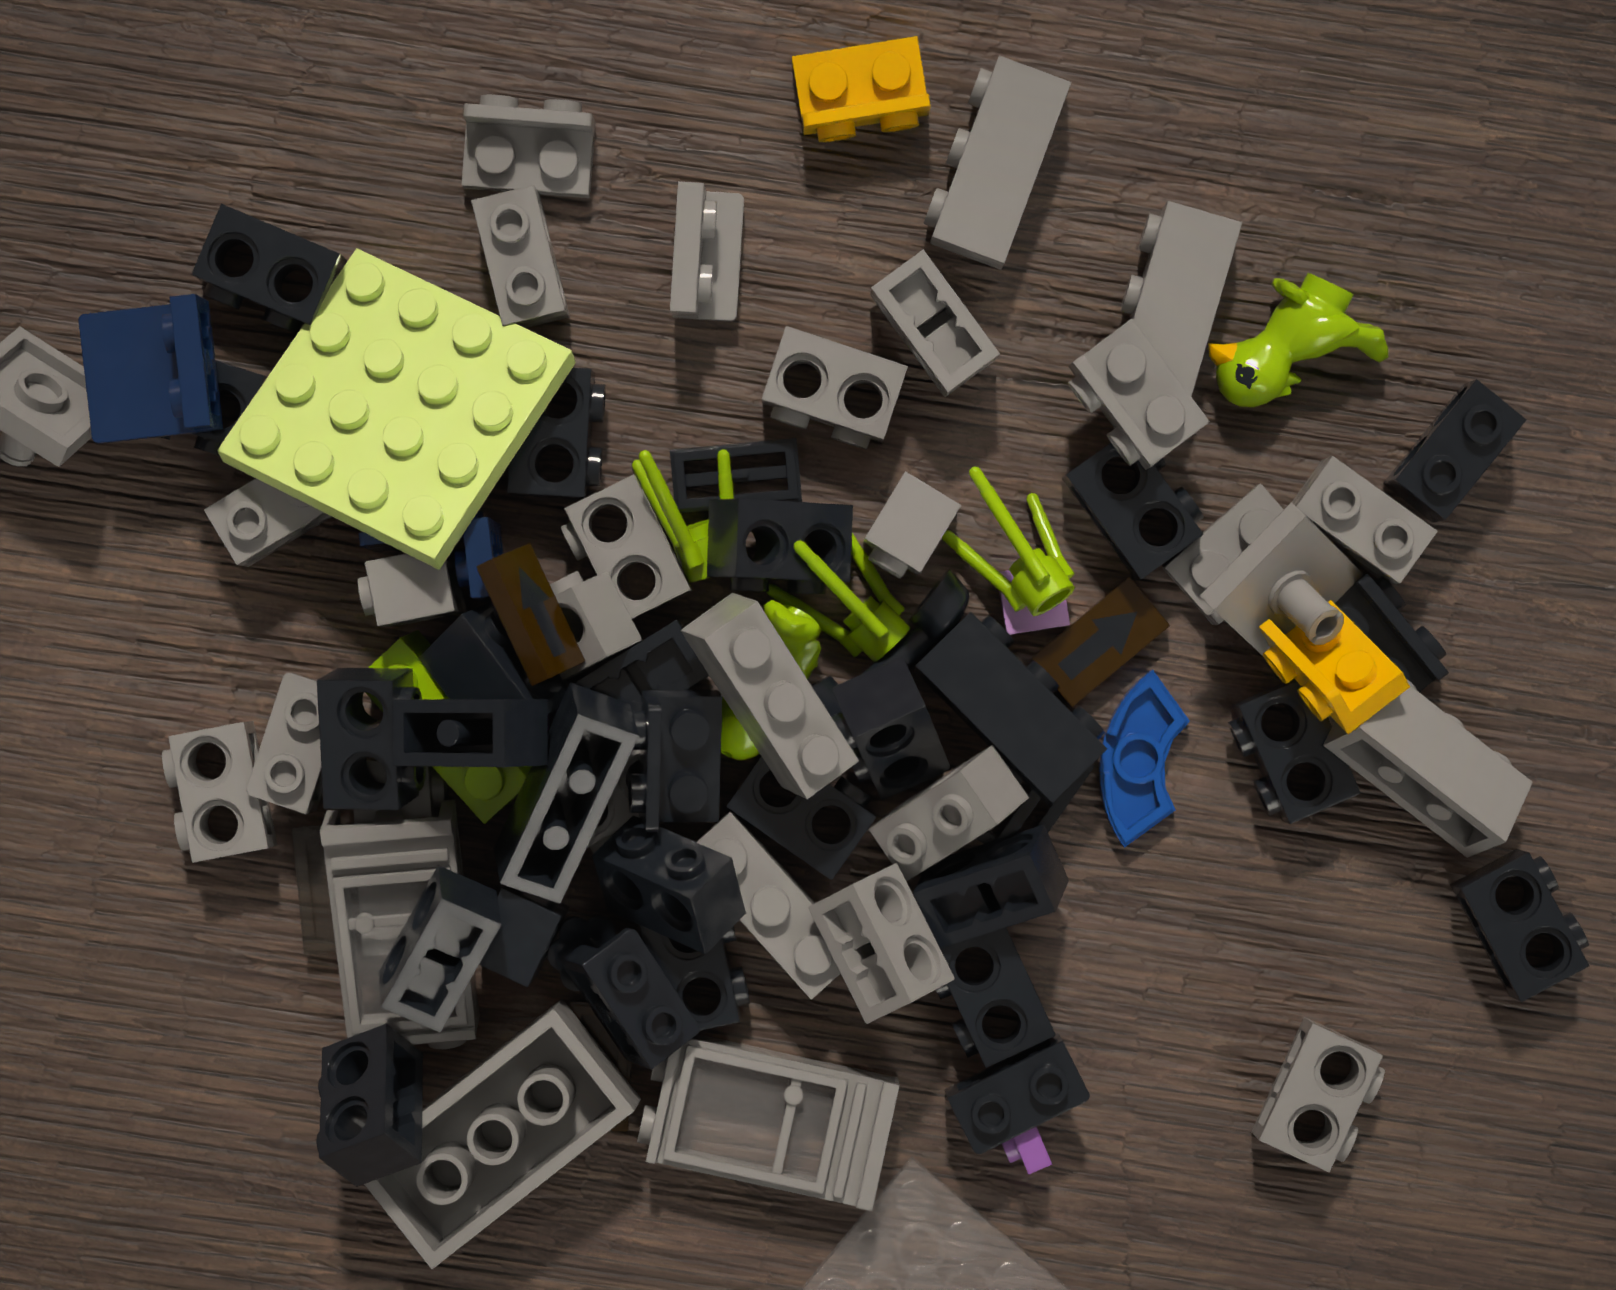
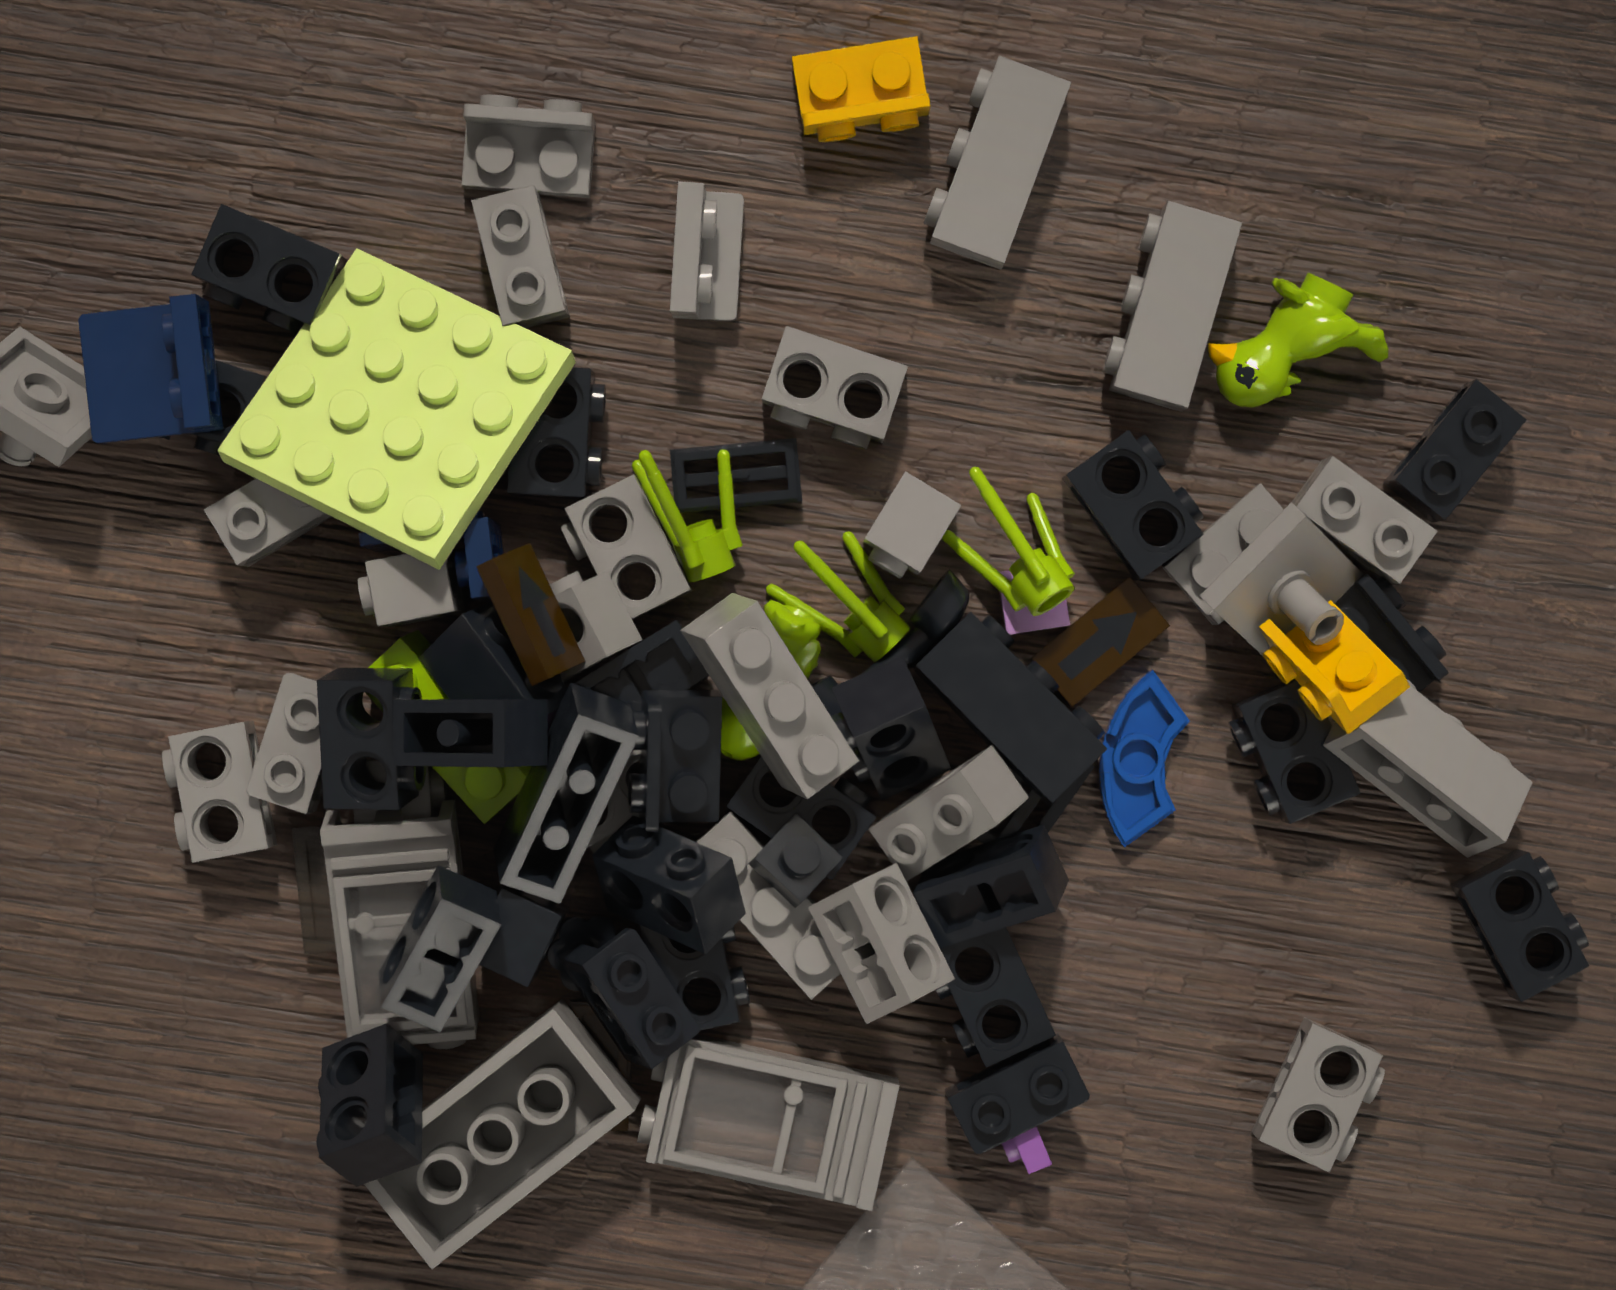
(776, 529): black brick -> none
(795, 860): none -> black plate
(934, 323): light grey brick -> none
(1136, 395): light grey bracket -> none

